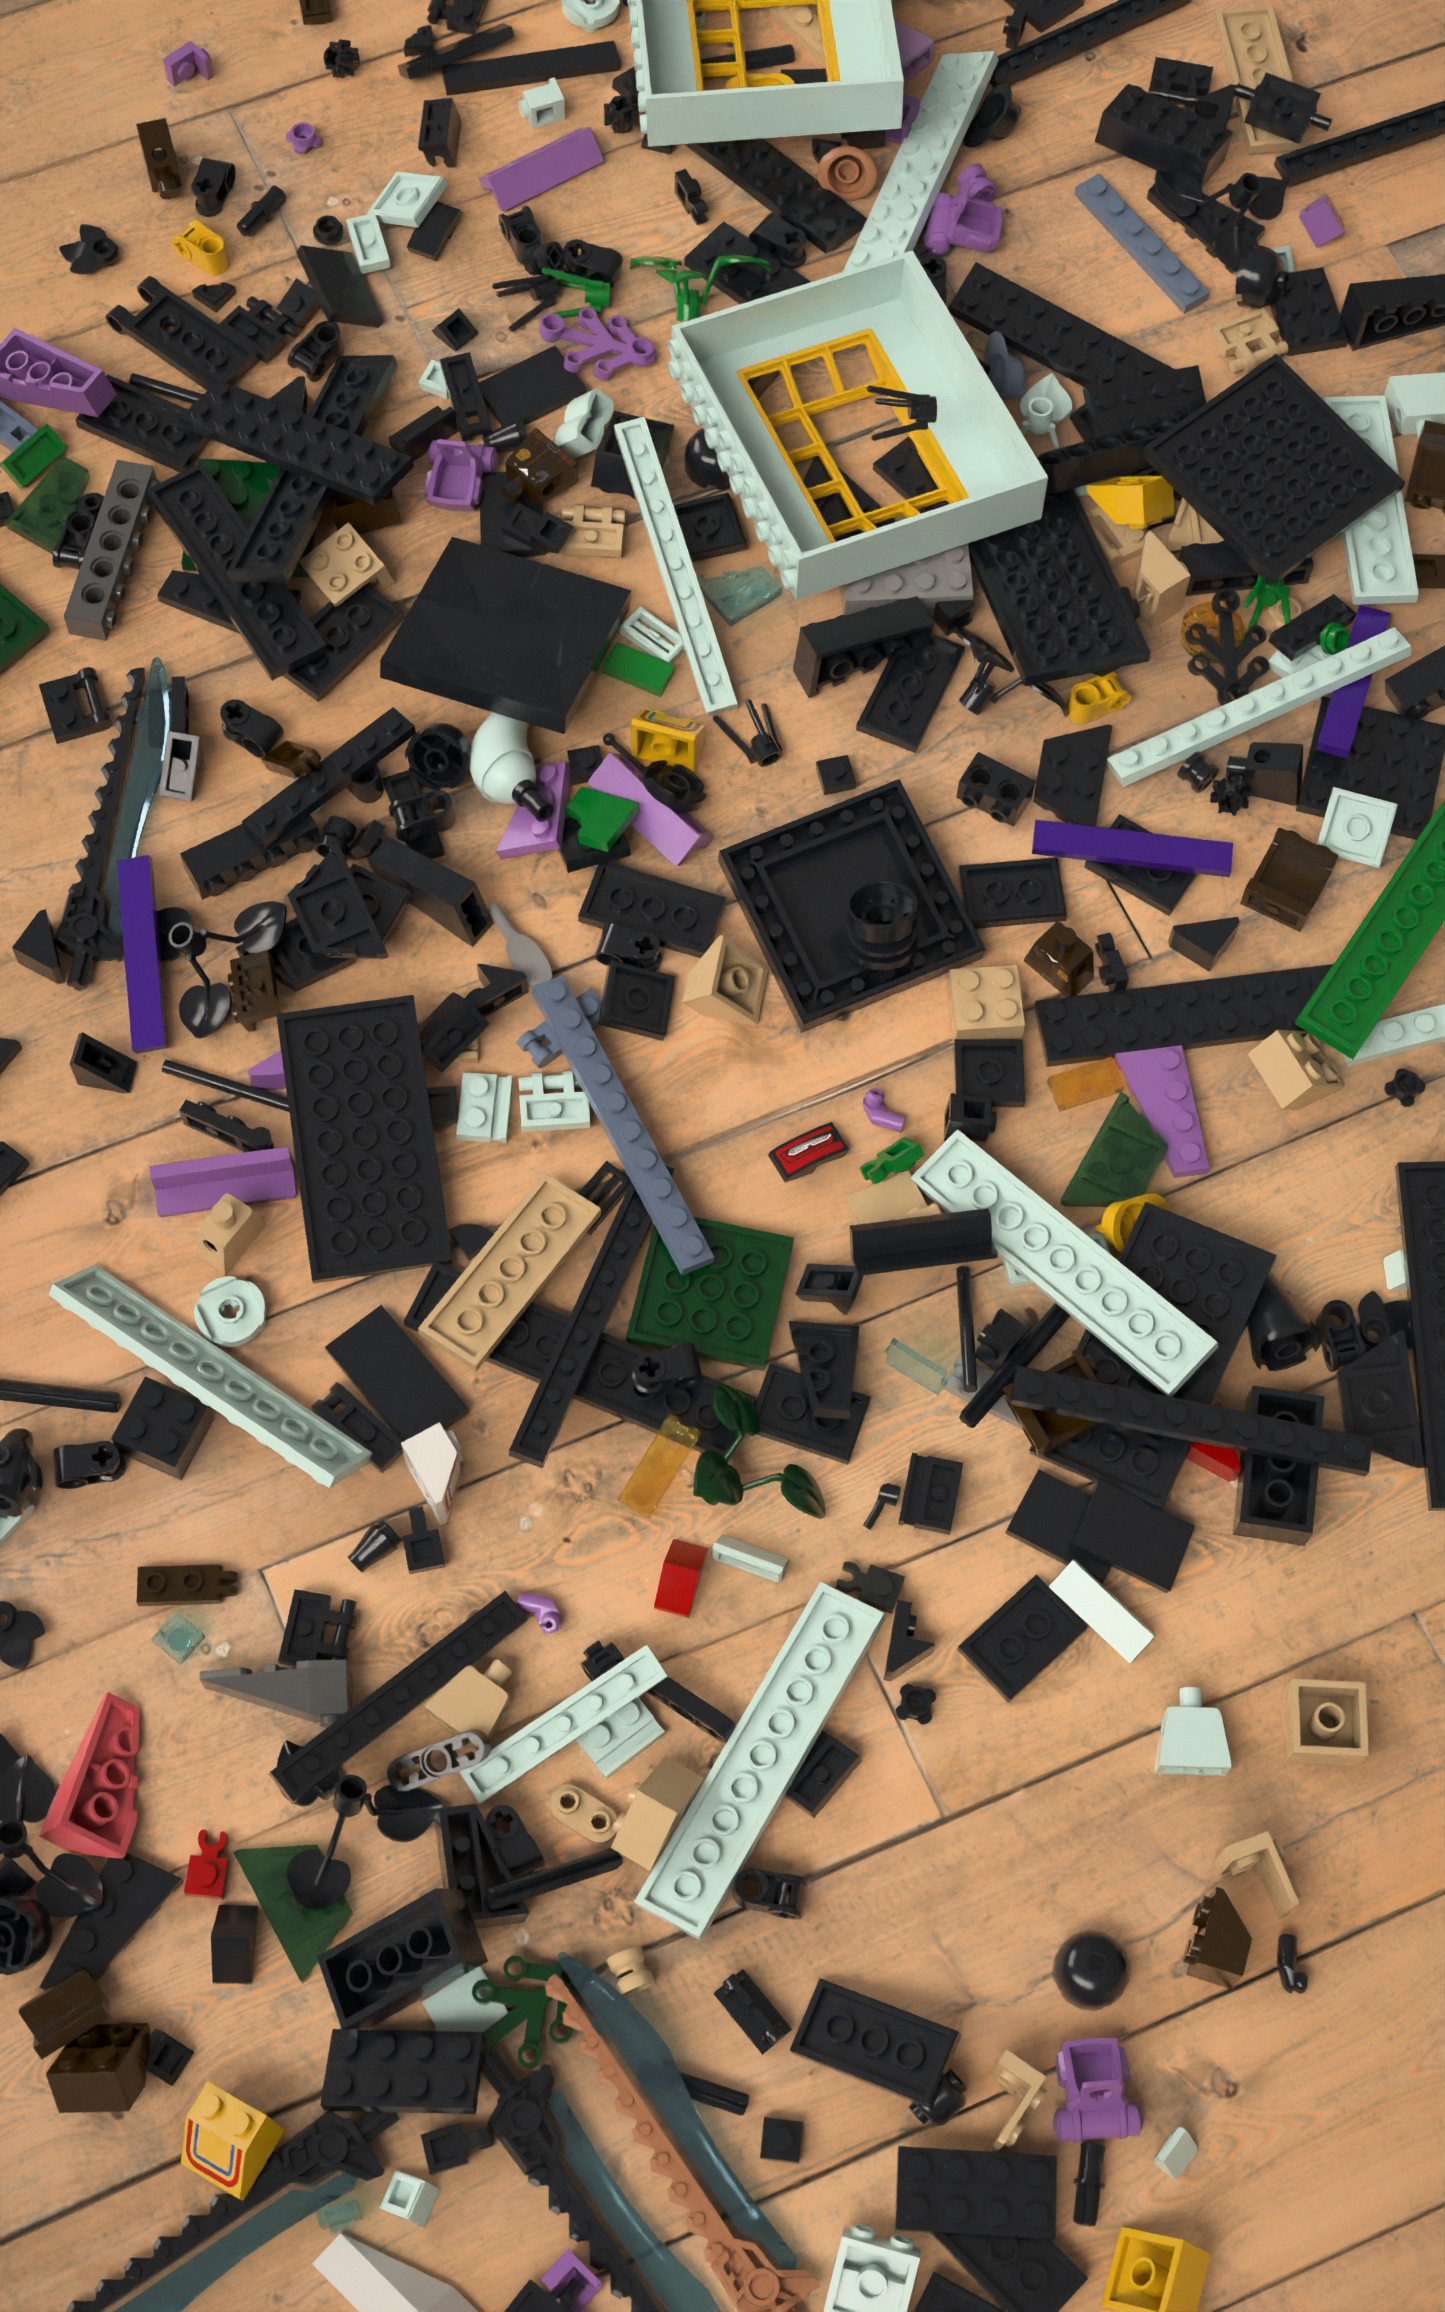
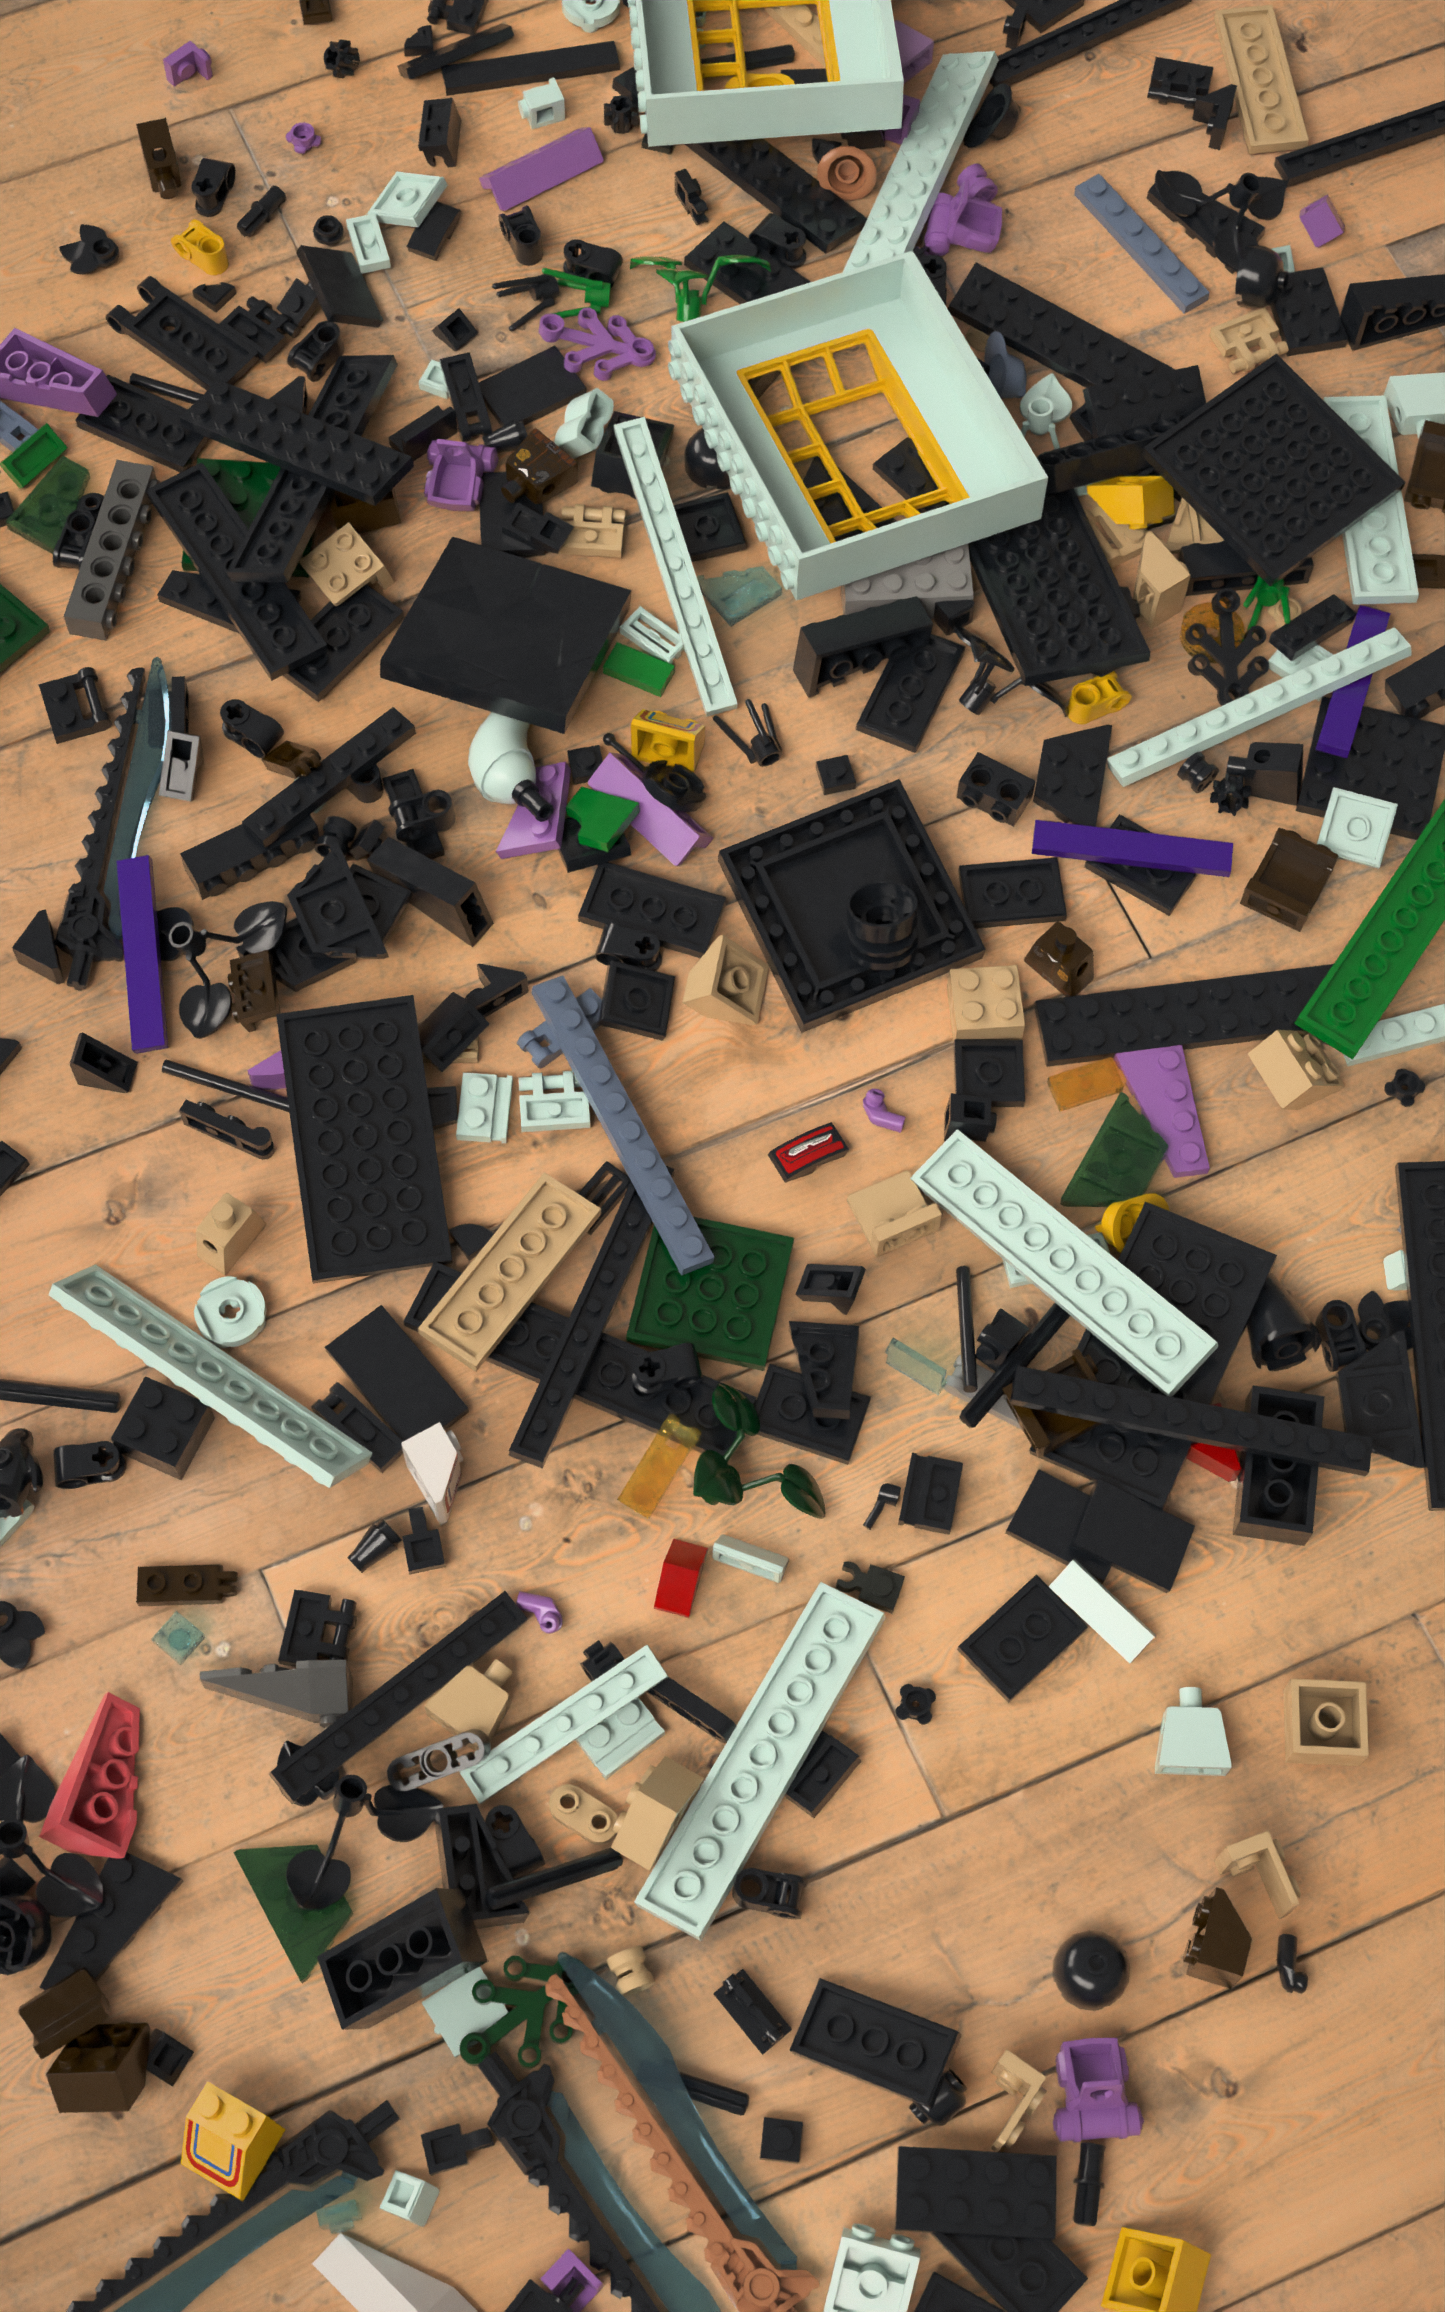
(202, 1182): medium lavender panel -> none
(208, 1872): red plate -> none
(233, 1944): black slope -> none
(403, 2071): black plate -> none
(439, 756): black cylinder -> none
(521, 950): light grey piece -> none
(539, 256): black wheel -> none
(895, 1158): green plate -> none
(903, 1651): black slope -> none
(920, 408): black plant -> none
(922, 1242): black panel -> none
(1112, 970): black plate -> none
(1163, 134): black brick -> none
(1176, 2153): light aqua slope -> none
(1204, 940): black slope -> none
(1282, 107): black plate -> none
(1334, 638): green plate -> none

